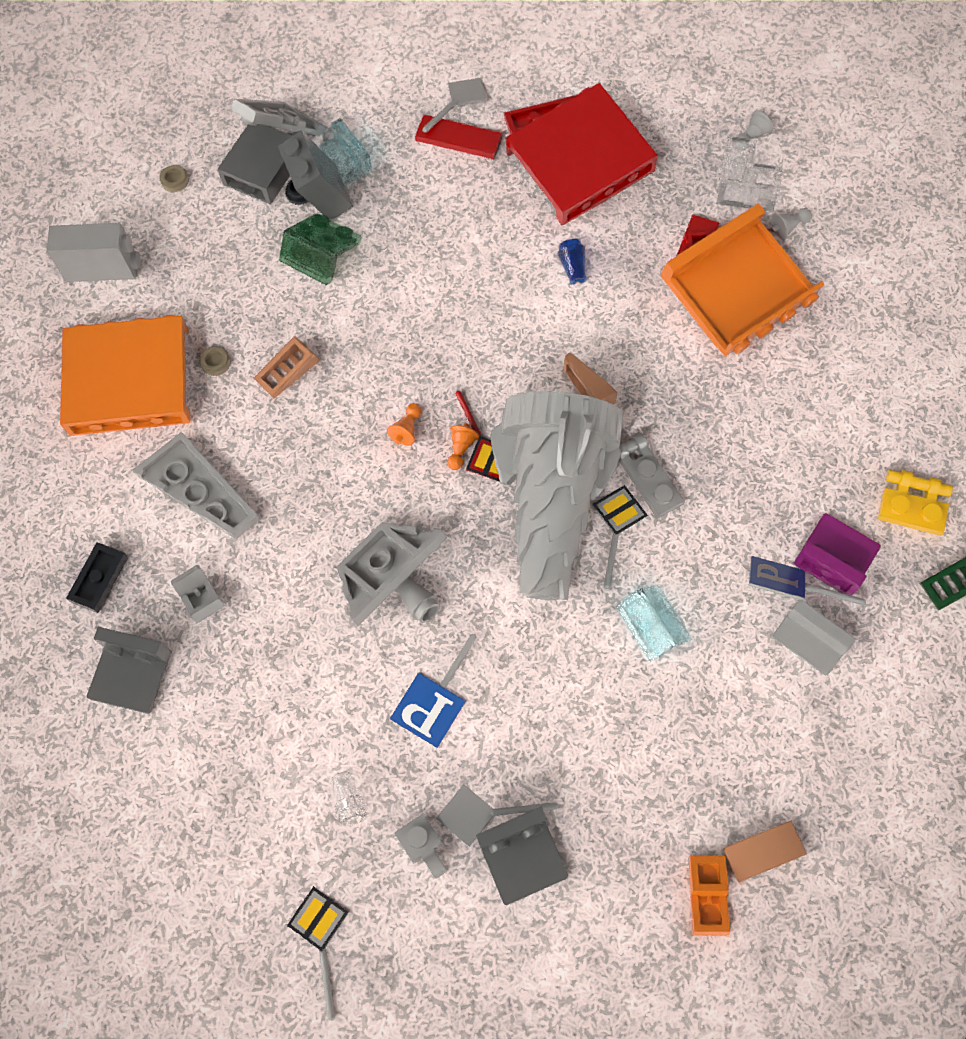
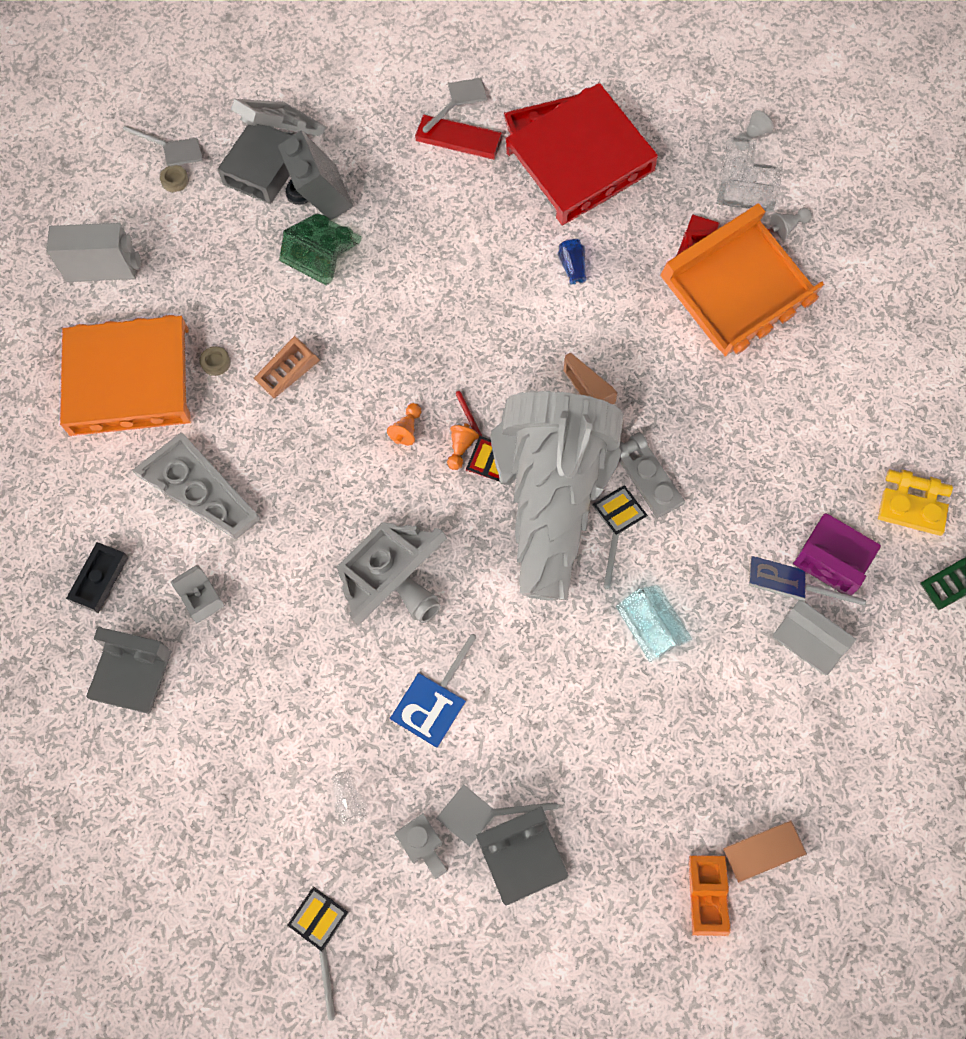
(175, 152): none -> light grey piece
(347, 153): clear light blue panel -> none

